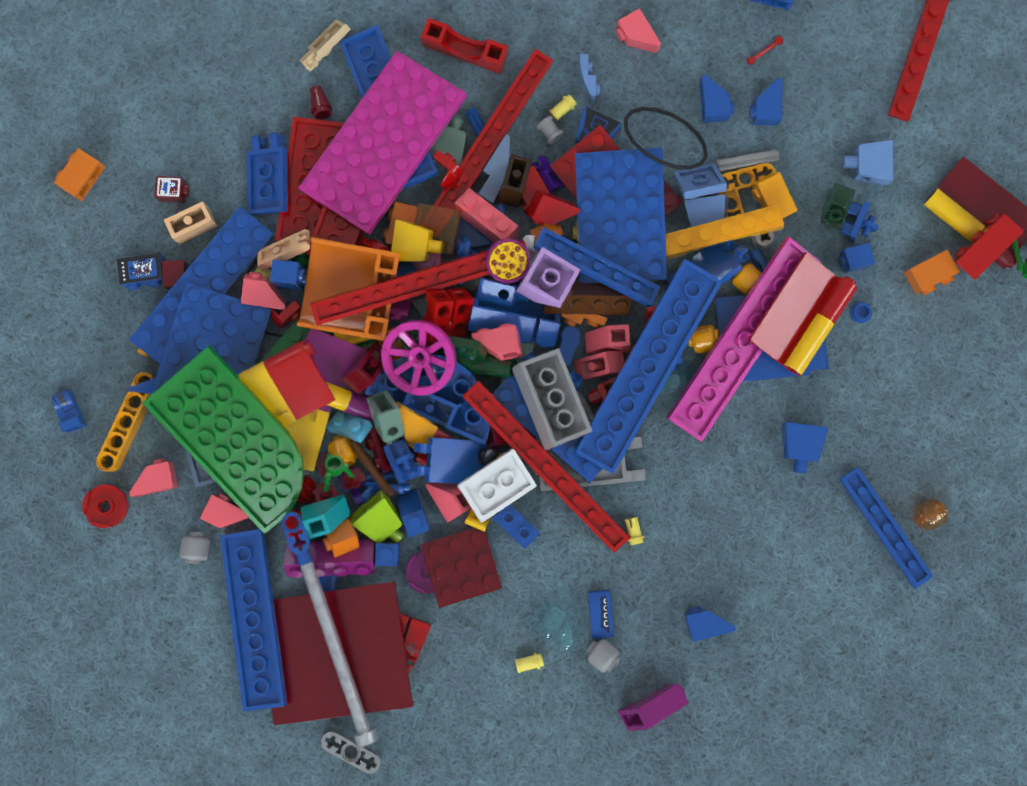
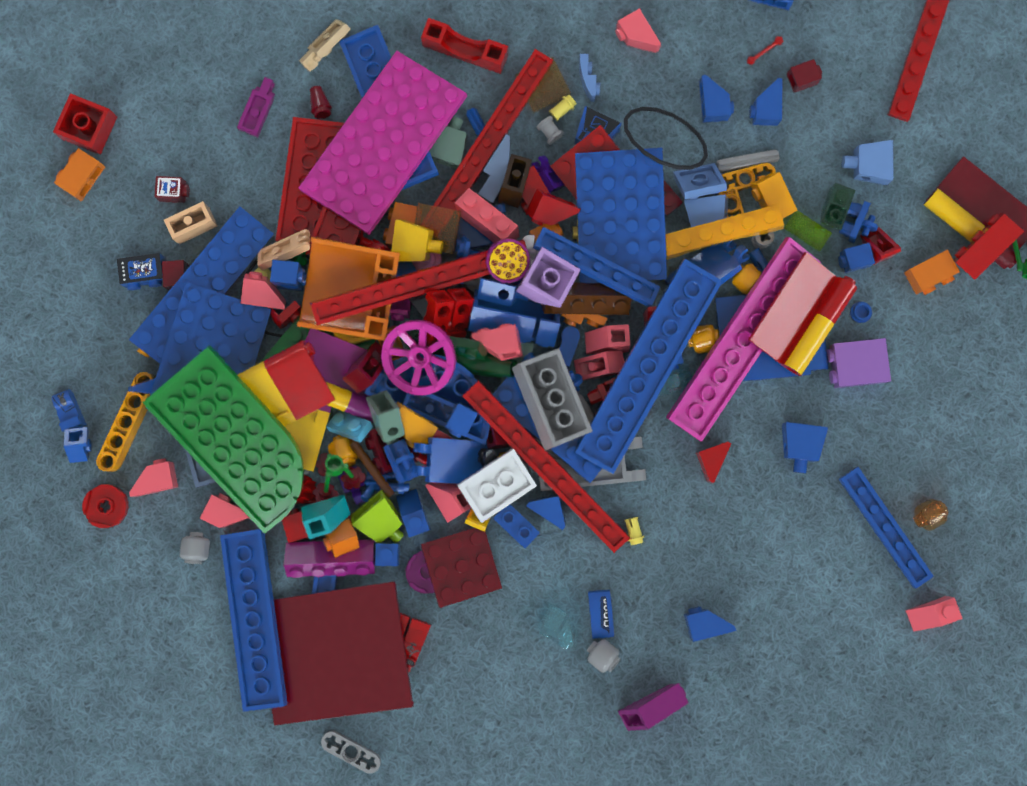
(77, 444): none -> blue brick
(85, 124): none -> red brick
(257, 108): none -> magenta hinge
(267, 176): blue tile -> none
(365, 734): flat silver piece -> none
(448, 162): red plate -> none
(461, 420): none -> blue brick
(529, 662): light yellow pin -> none
(549, 90): none -> clear orange tile
(550, 509): none -> blue slope
(712, 460): none -> red slope
(804, 75): none -> dark red brick
(807, 230): none -> clear neon green plate
(859, 363): none -> medium lavender brick
(881, 245): none -> red slope
(934, 614): none -> coral slope

